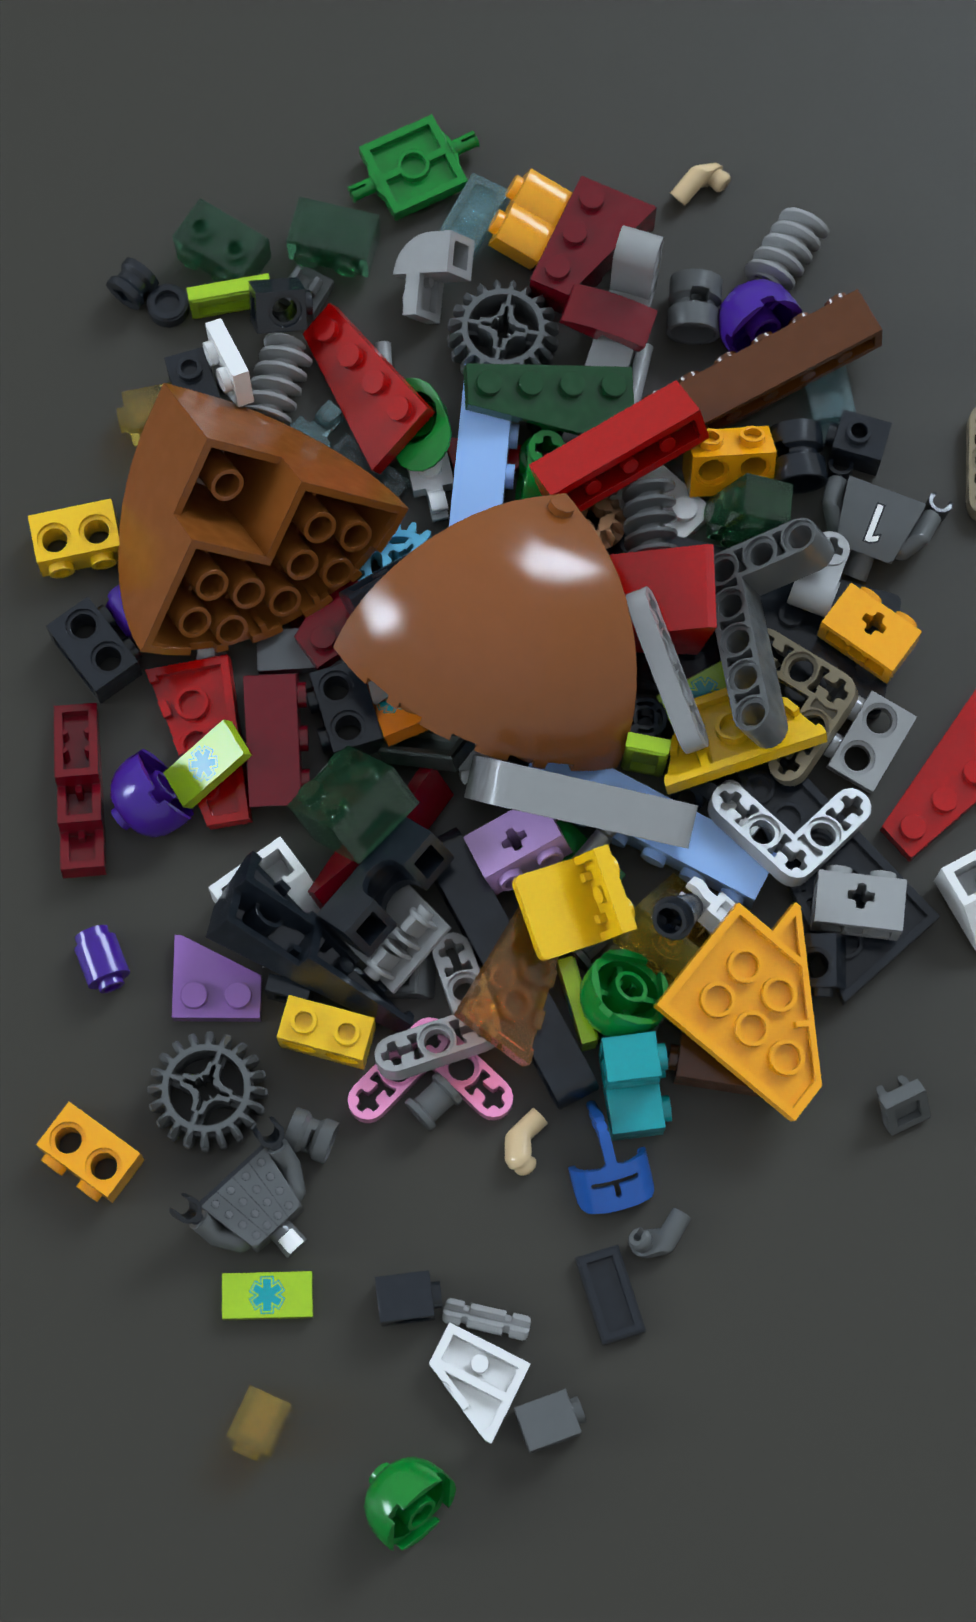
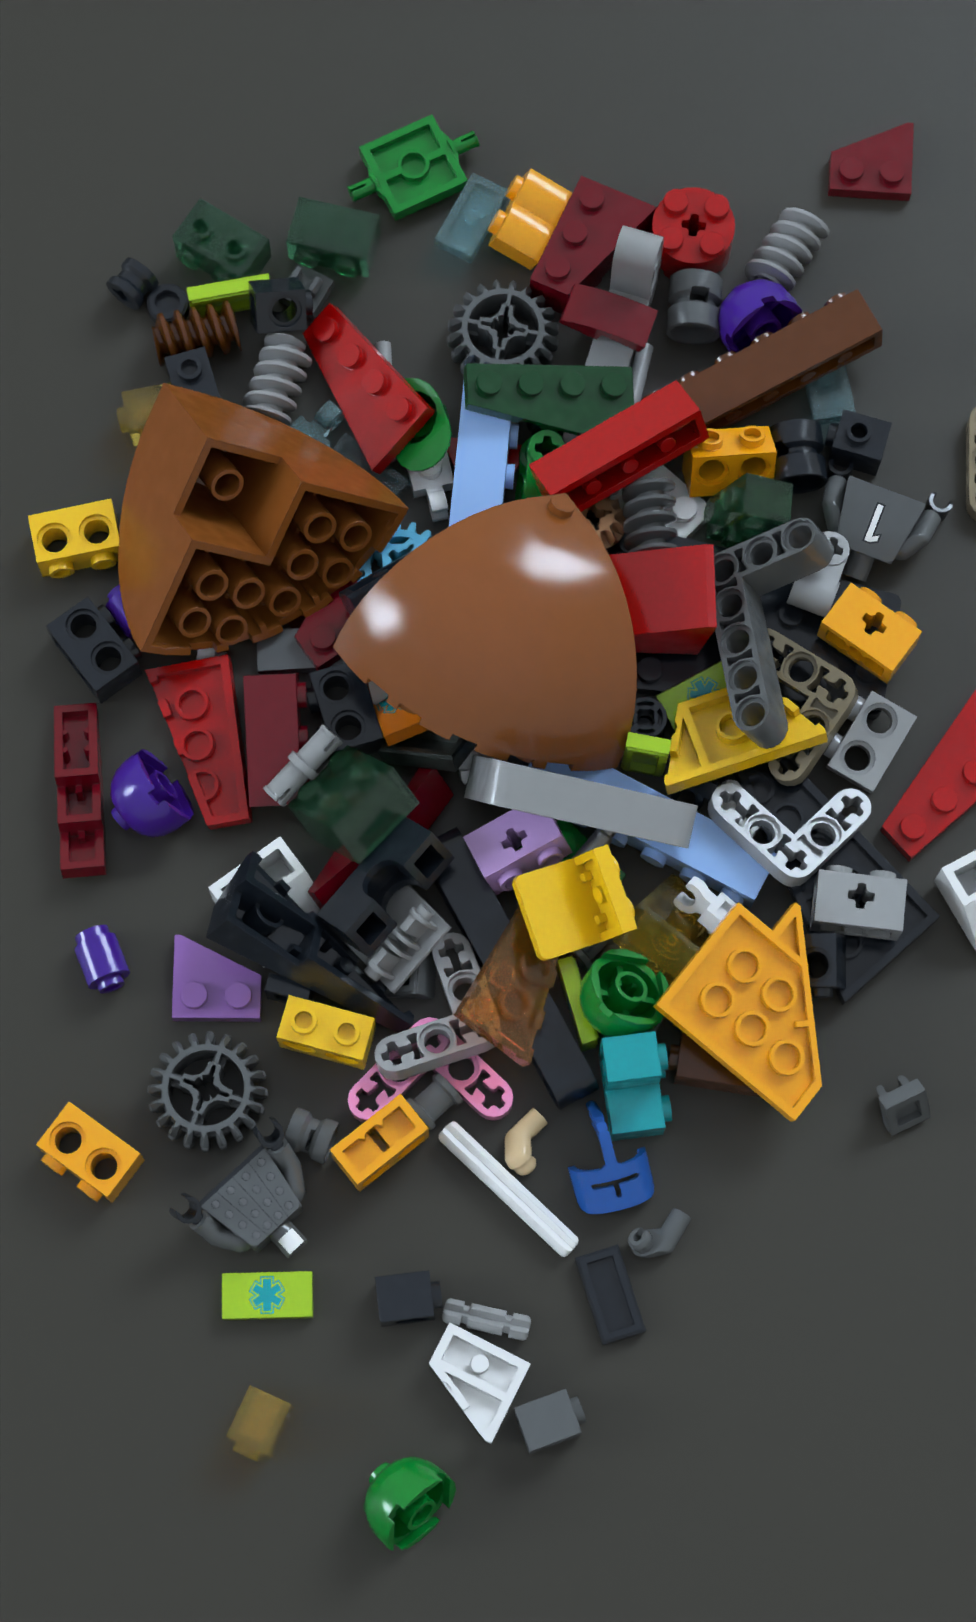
(196, 332): none -> reddish brown piece
(207, 764): lime tile -> none
(228, 364): white wing -> none
(302, 765): none -> light grey pin
(380, 1142): none -> light orange brick
(428, 264): light grey brick -> none
(508, 1189): none -> white axle
(667, 670): light grey beam -> none
(676, 915): black cone -> none
(695, 230): none -> red brick
(700, 177): tan arm -> none
(874, 166): none -> dark red wing

